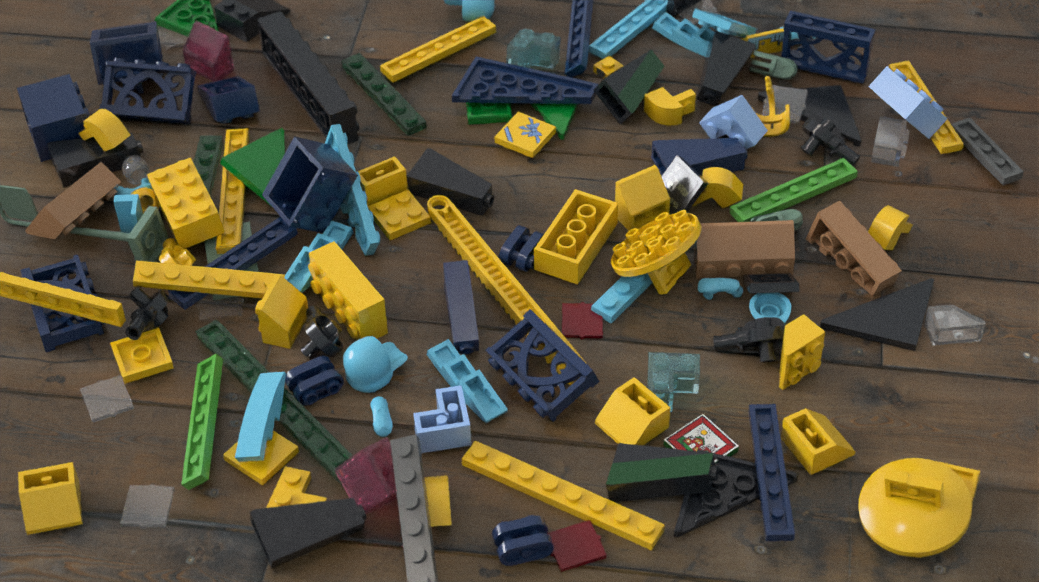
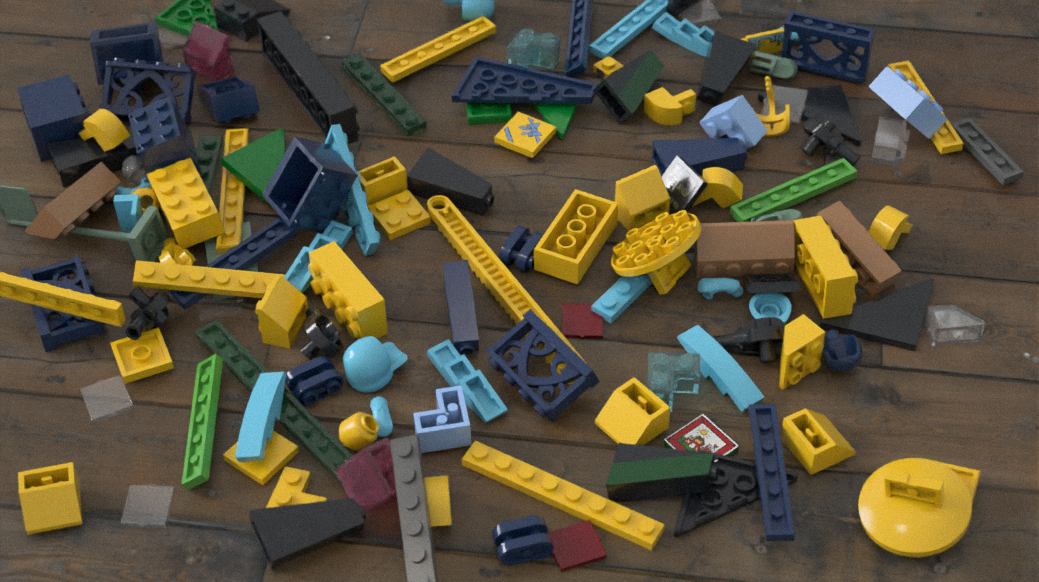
(162, 136): none -> dark blue container
(358, 431): none -> yellow head
(721, 367): none -> medium azure slope
(723, 24): medium azure plate -> none
(824, 267): none -> yellow brick
(842, 352): none -> dark blue hair

